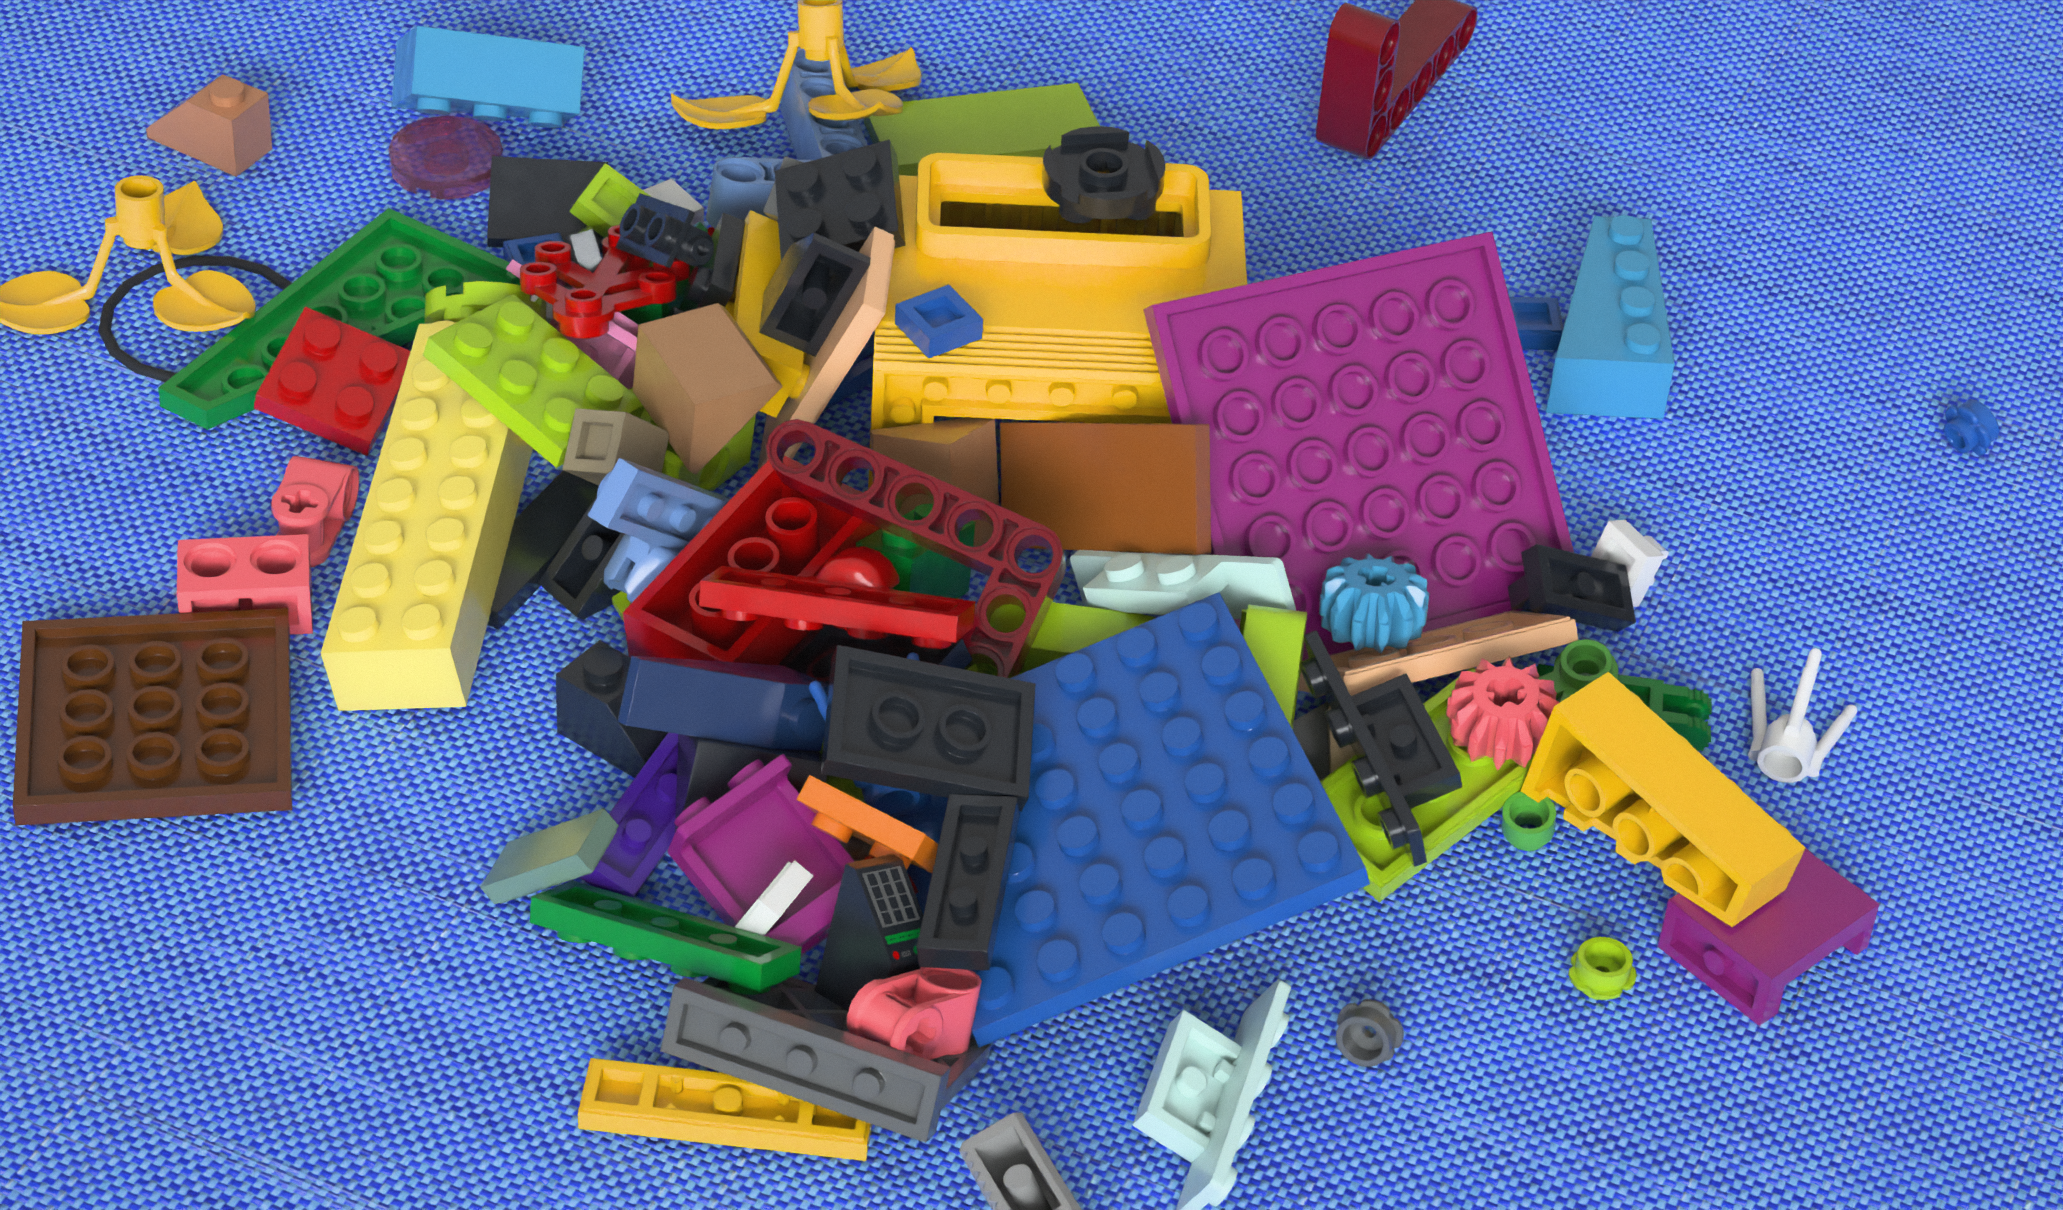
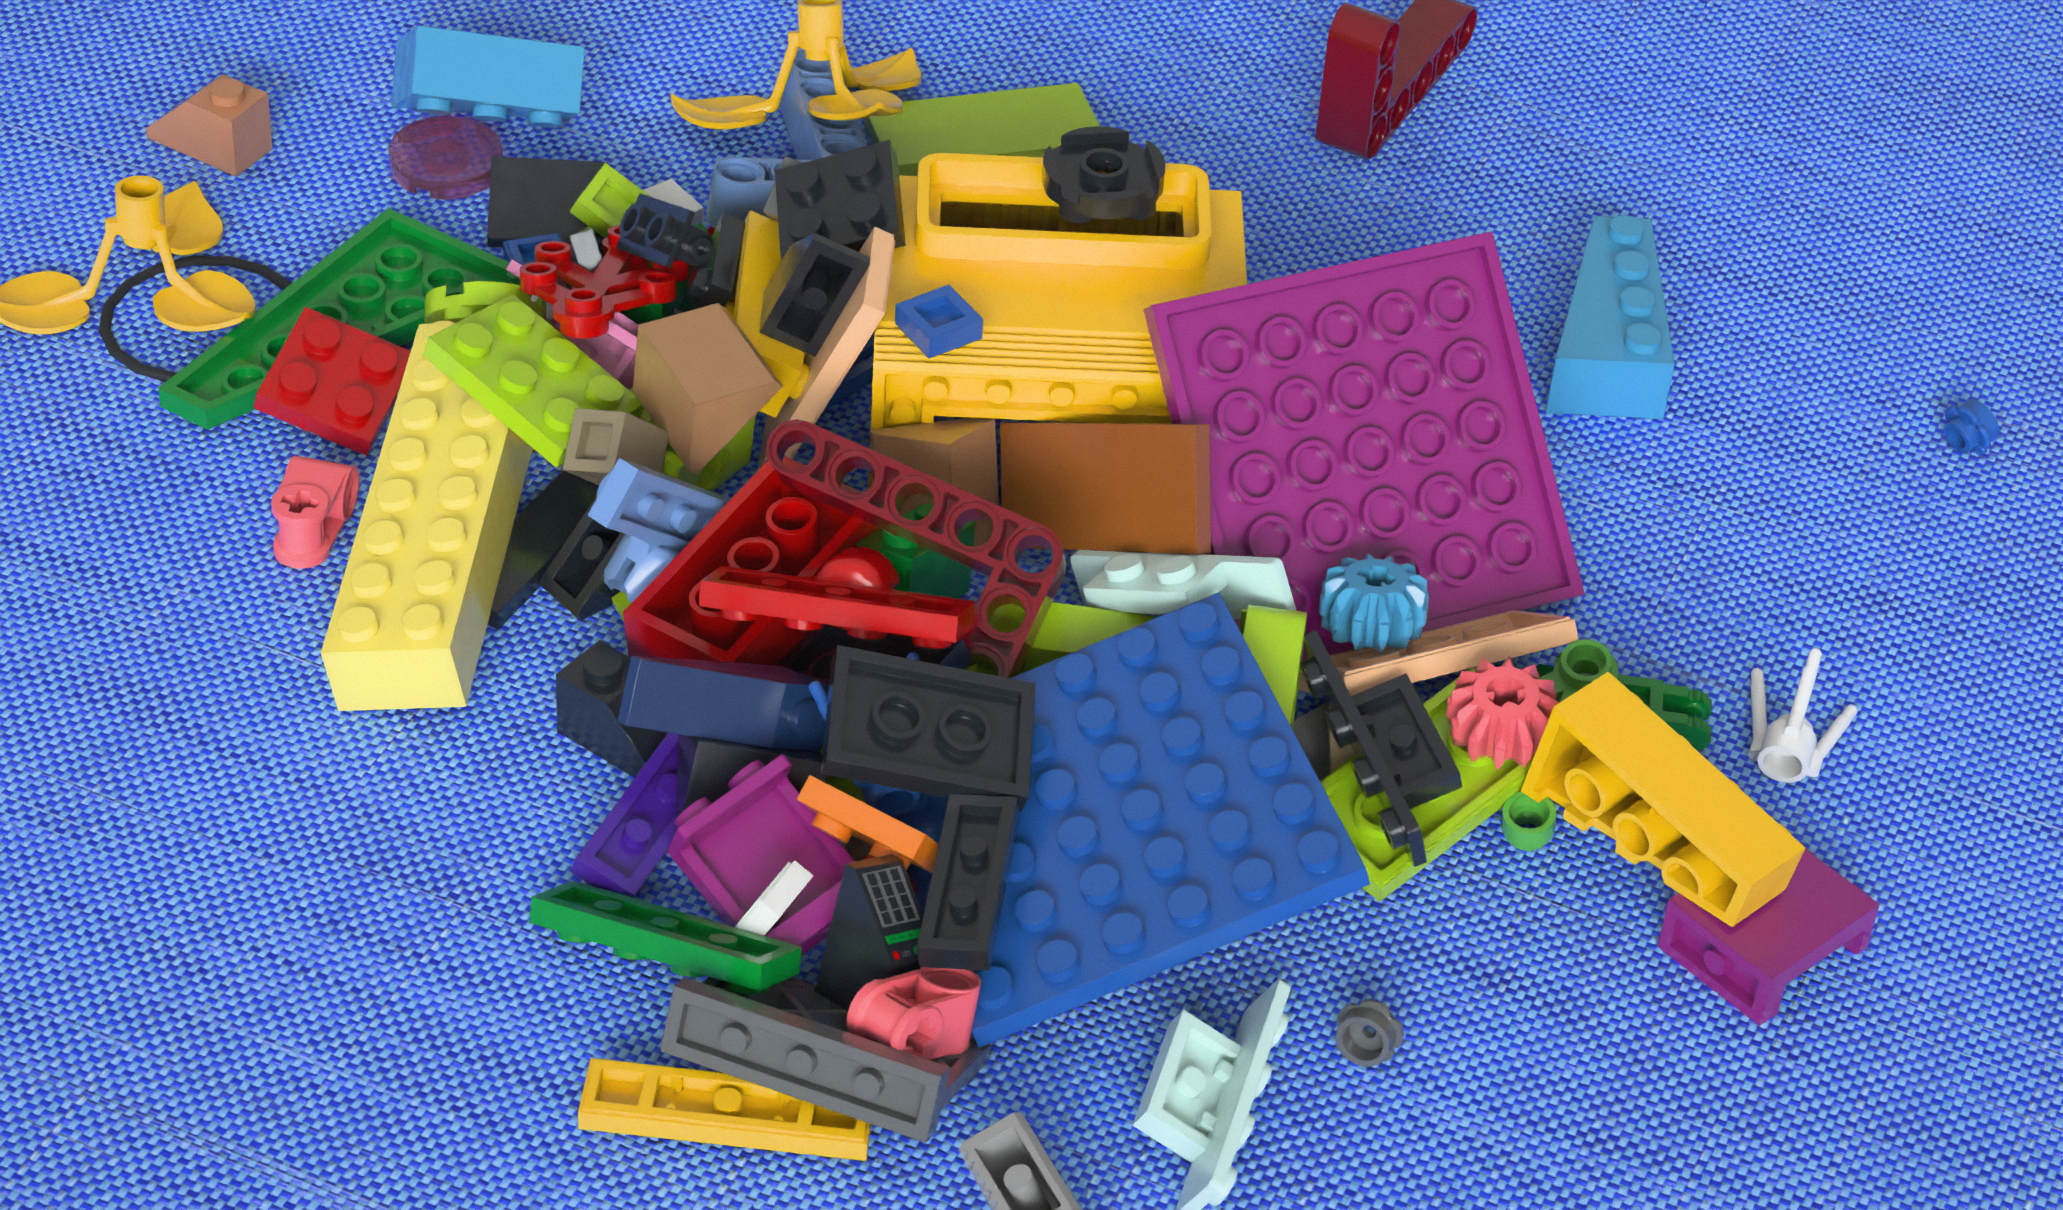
(153, 717): reddish brown plate -> none
(247, 576): coral brick -> none
(550, 857): sand green tile -> none
(1538, 322): blue tile -> none
(1574, 586): black hinge -> none
(1602, 968): lime plate -> none
(1639, 553): white tile -> none

